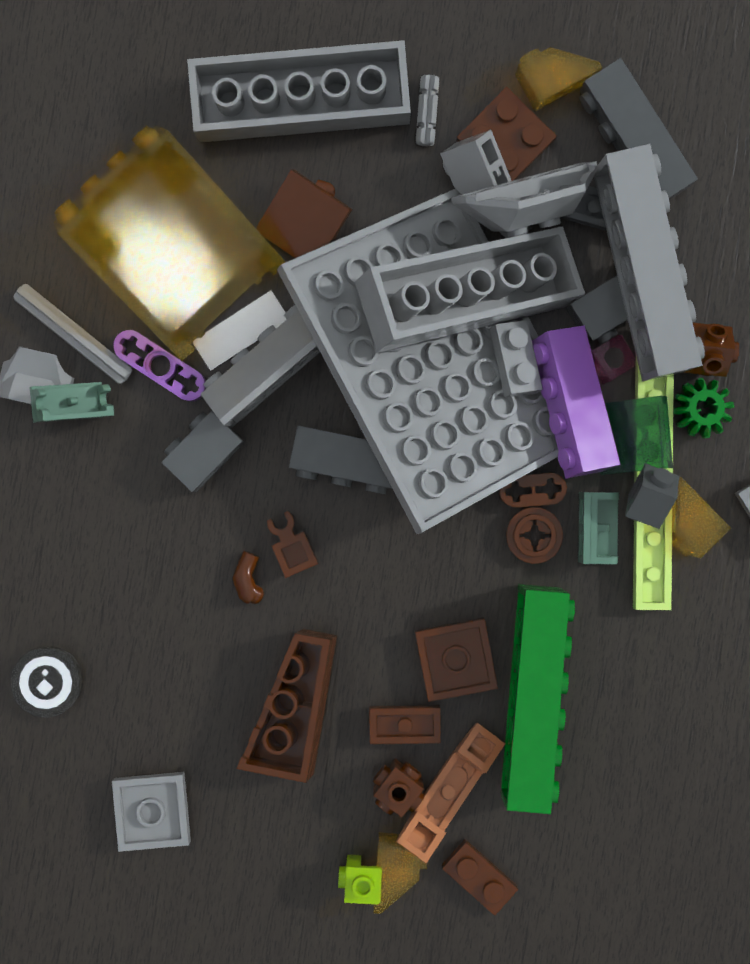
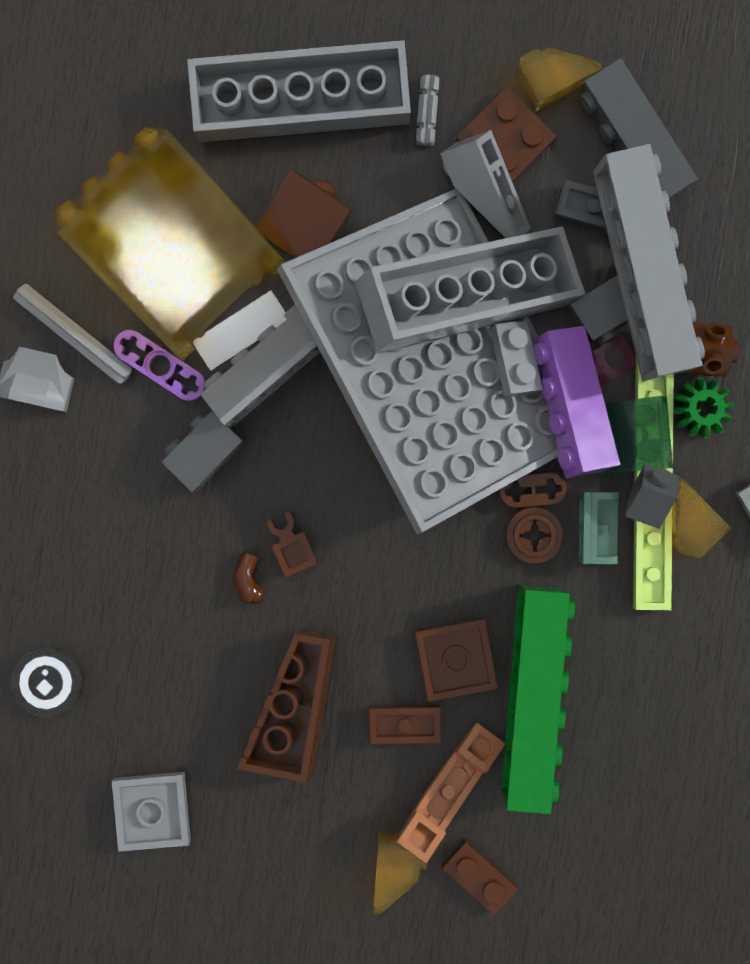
(70, 402): sand green hinge -> none
(337, 456): dark grey brick -> none
(360, 882): lime bracket -> none
(395, 776): reddish brown brick -> none
(528, 200): light grey wedge -> none

